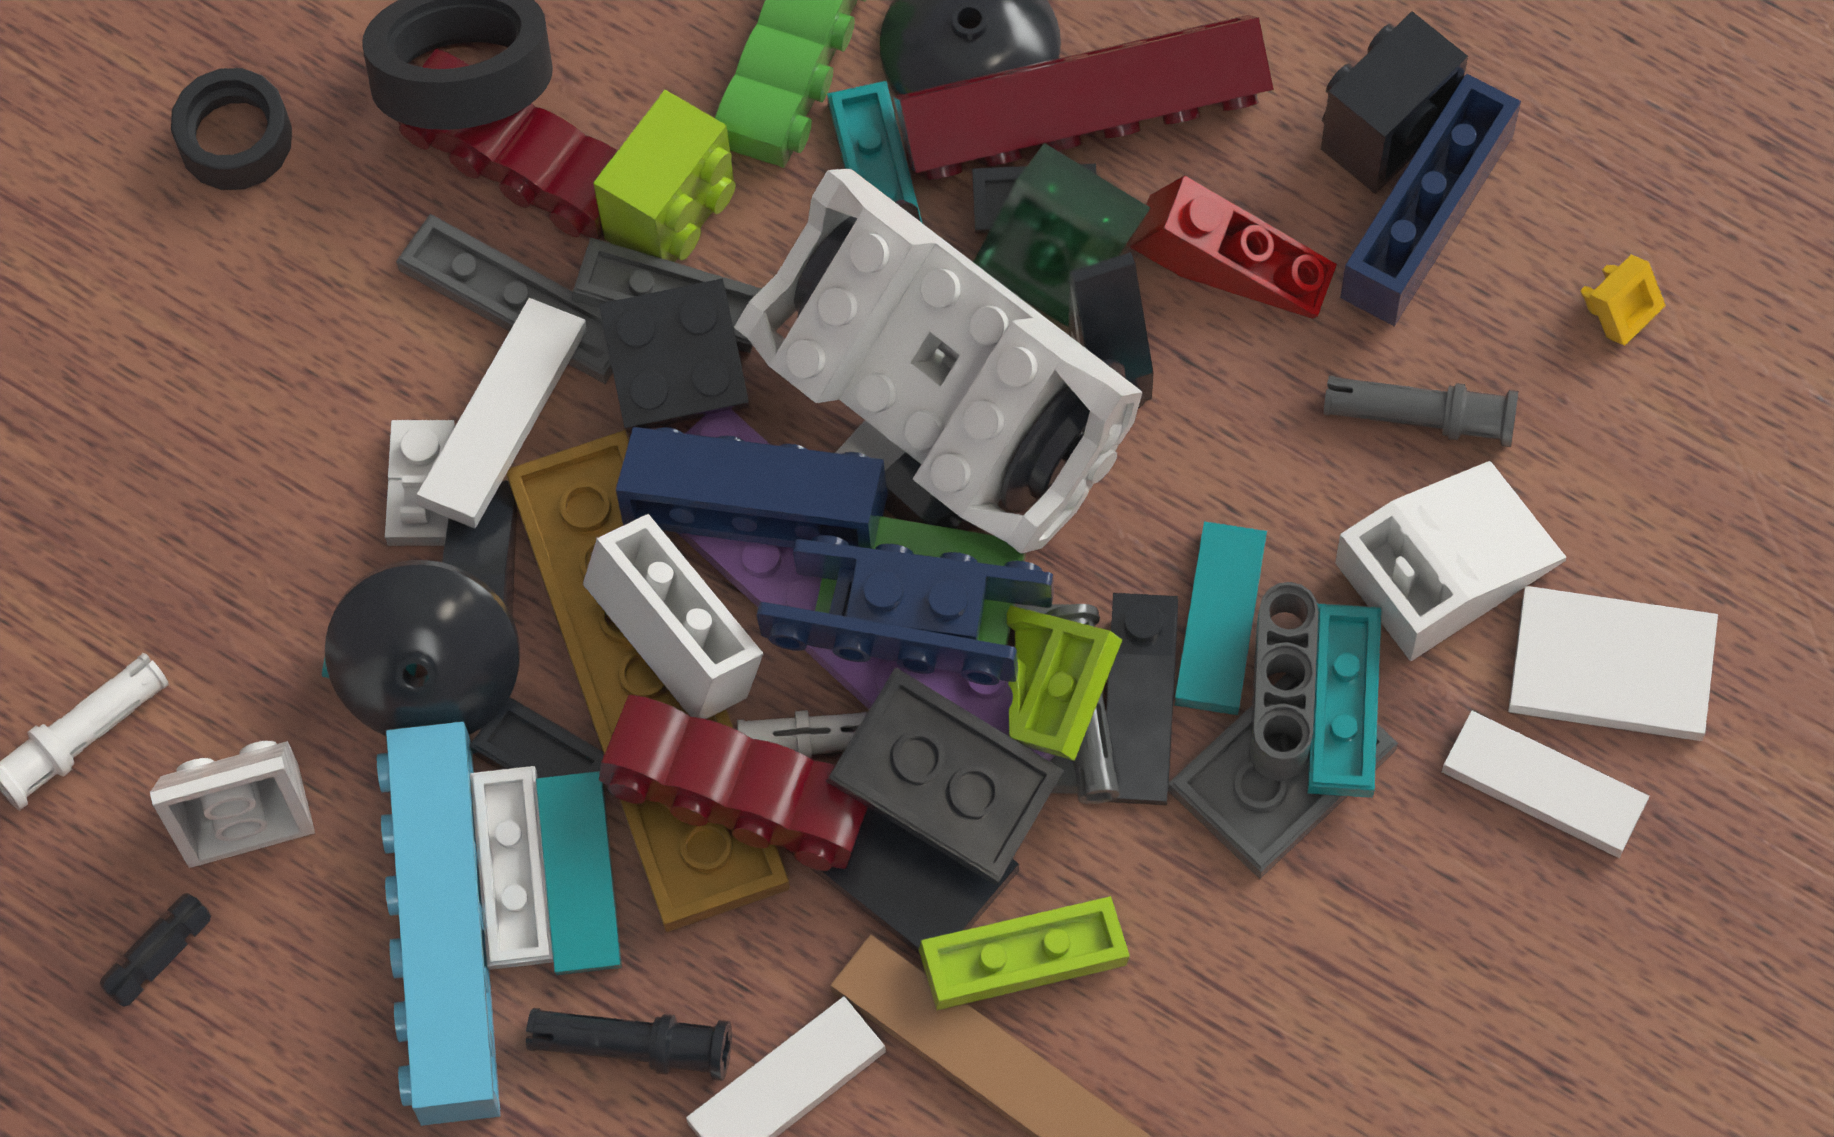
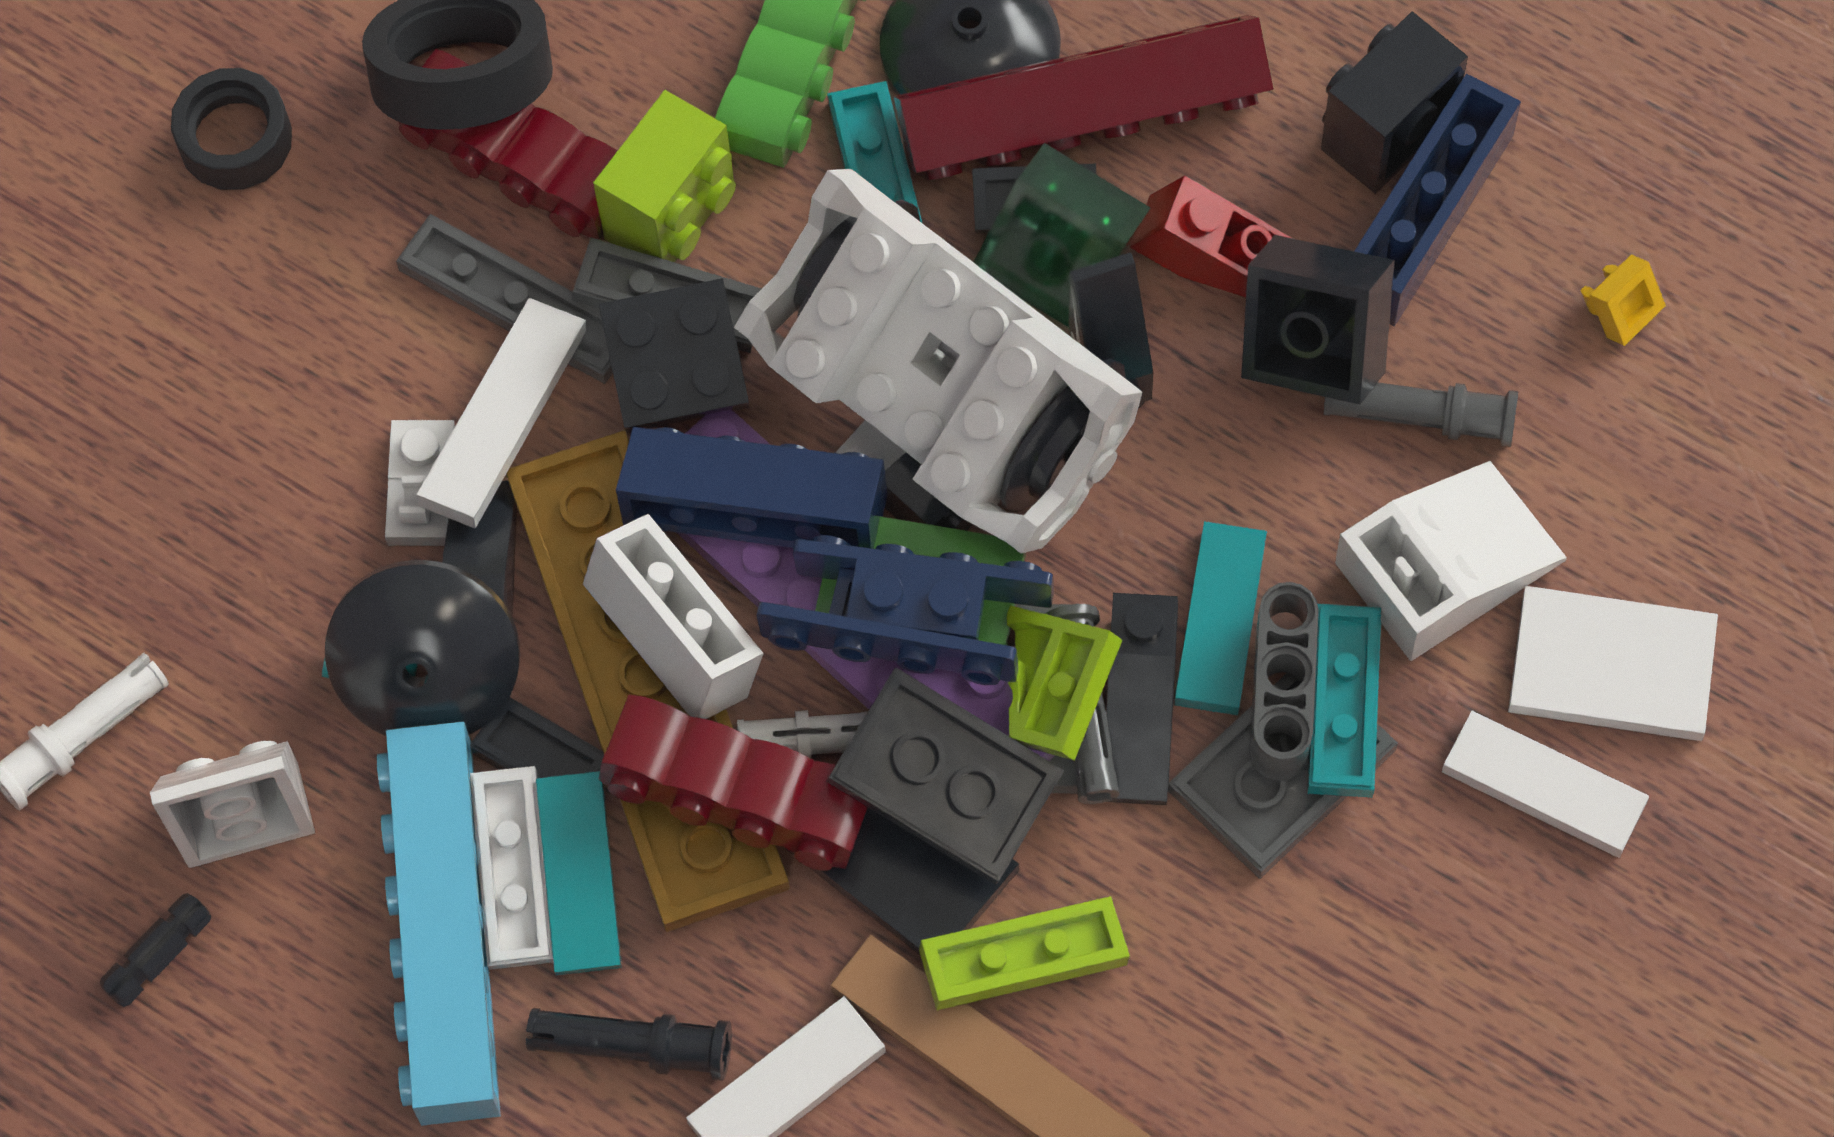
(1317, 319): none -> black brick

